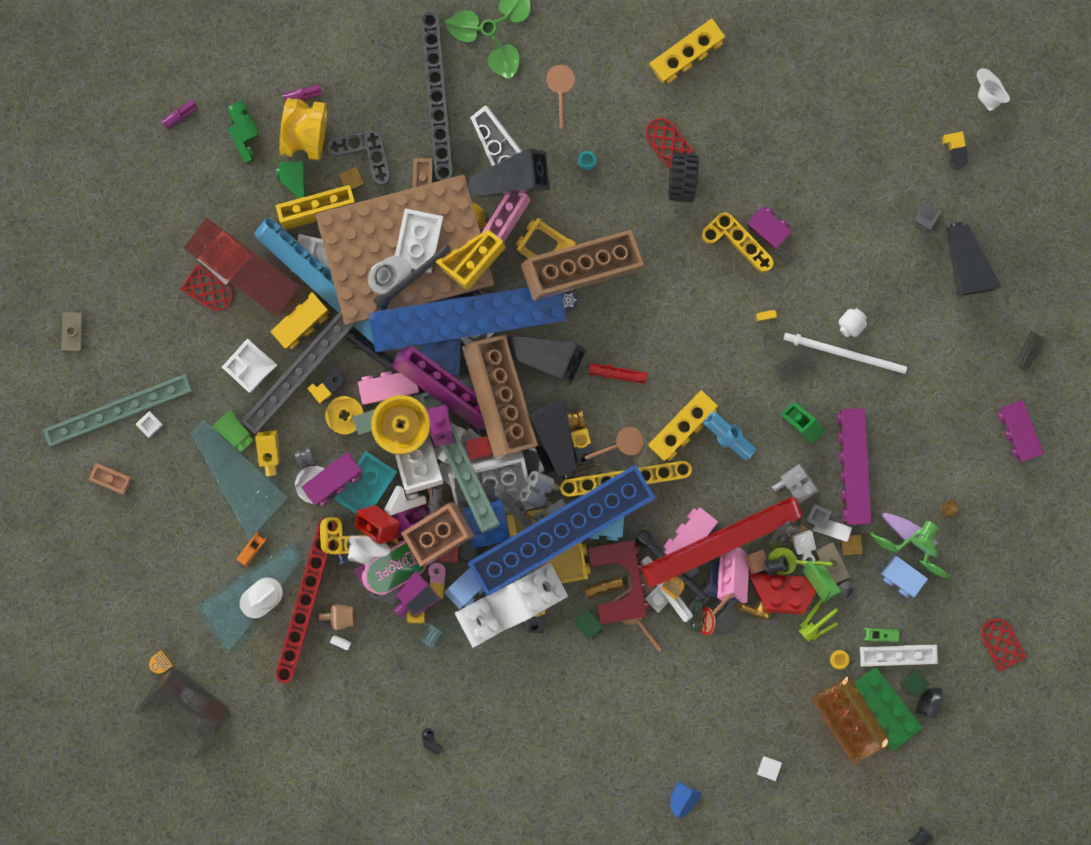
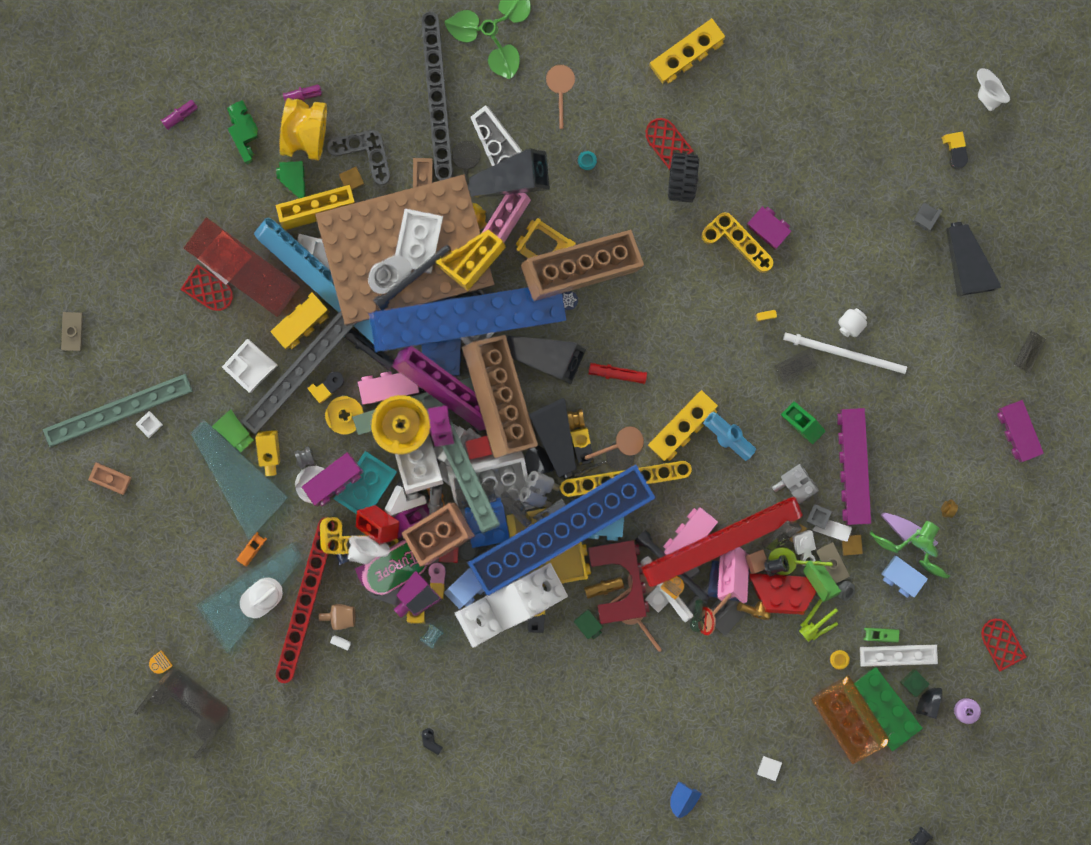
(961, 713): none -> lavender head

